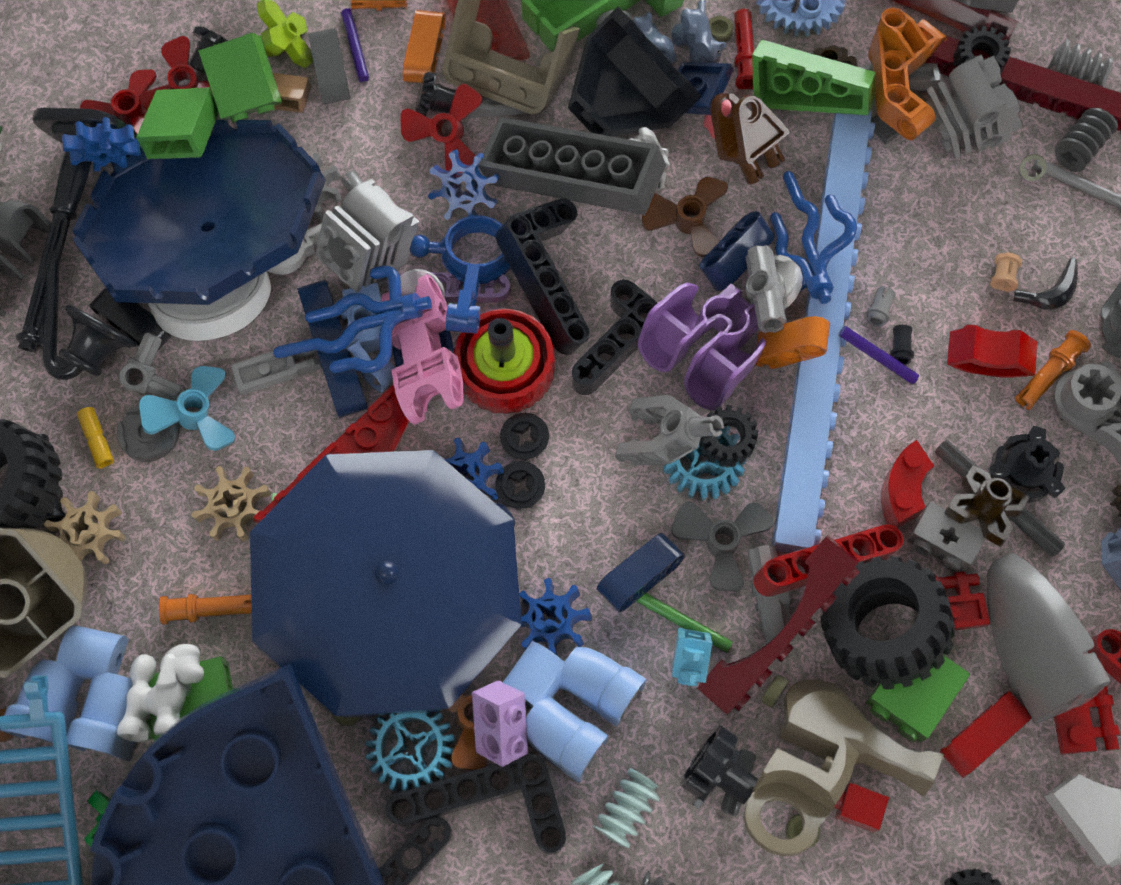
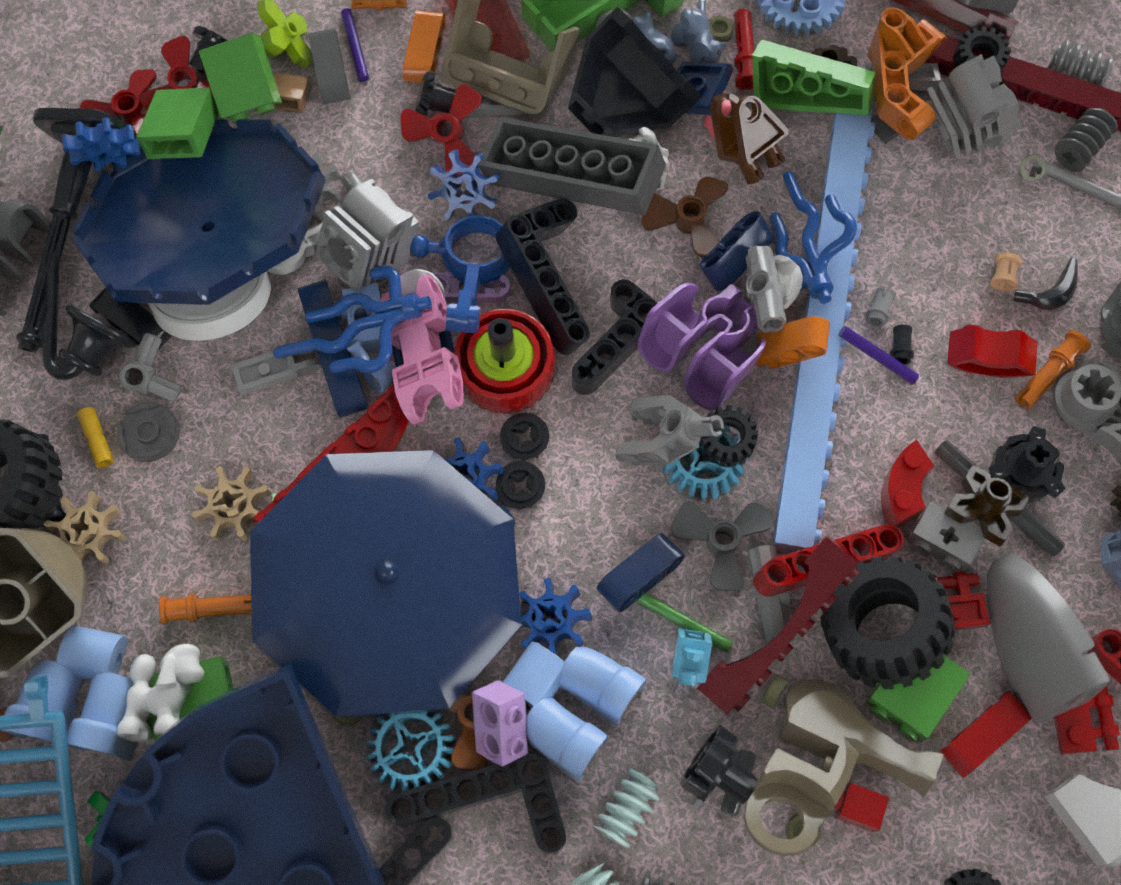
(161, 413): medium azure piece -> none

